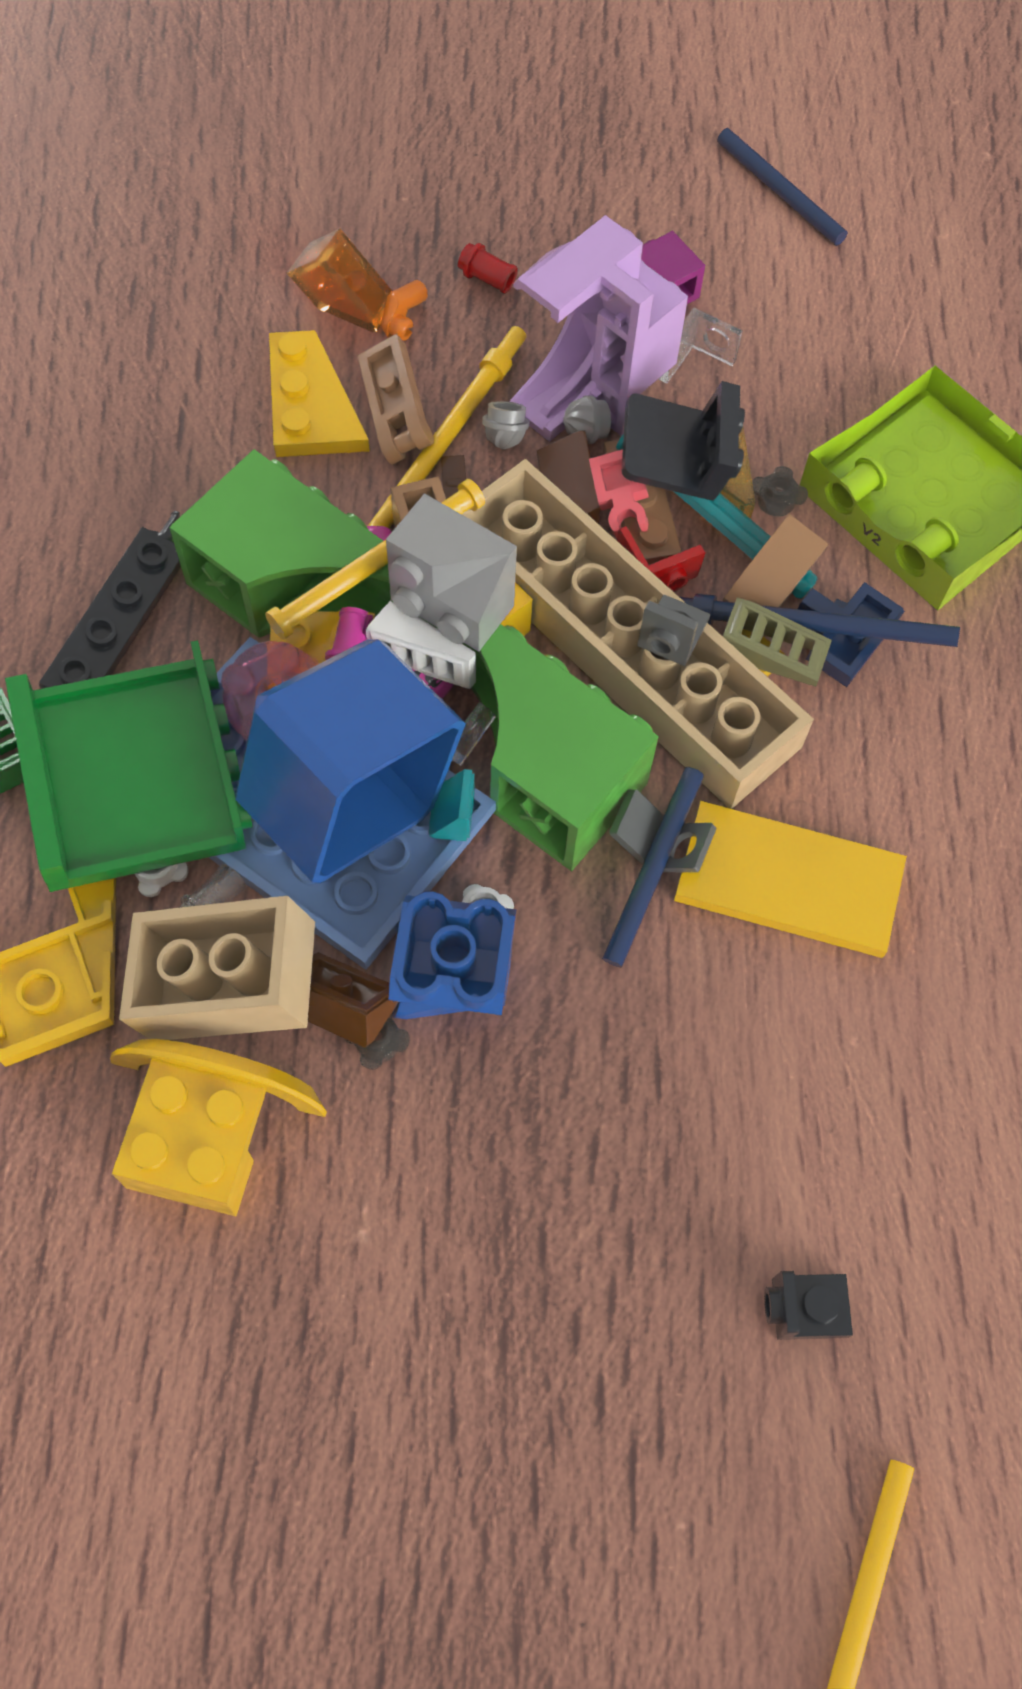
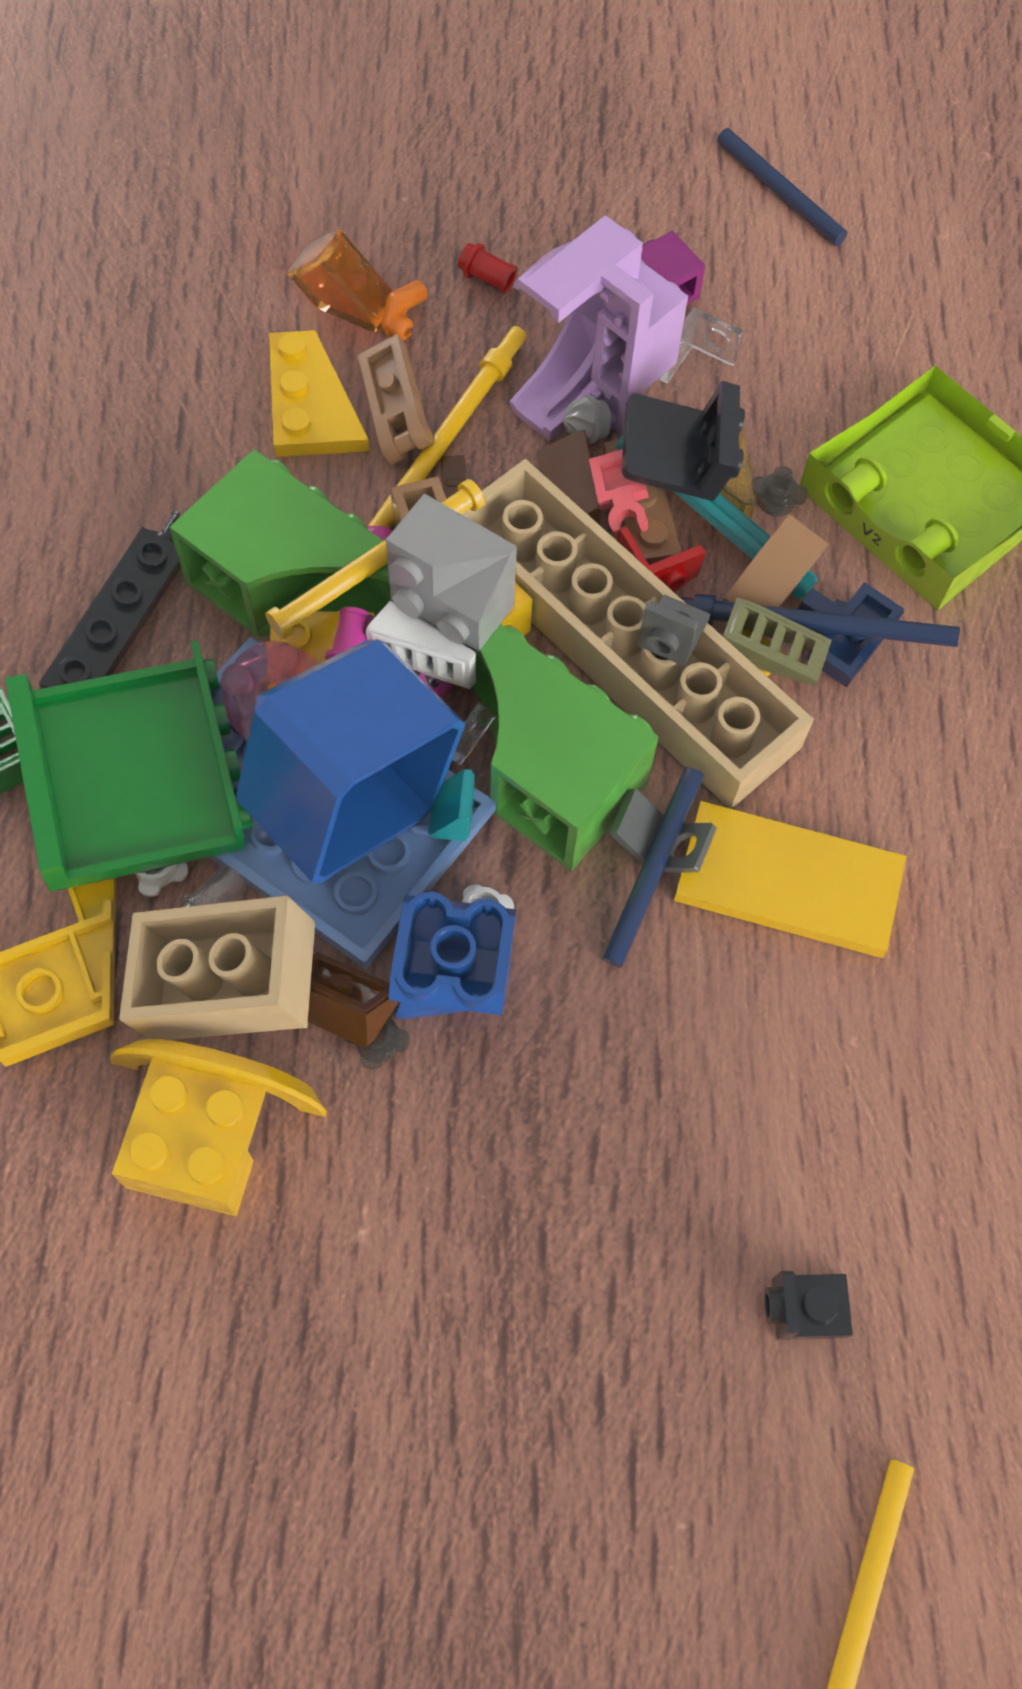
(505, 423): light grey plate -> none

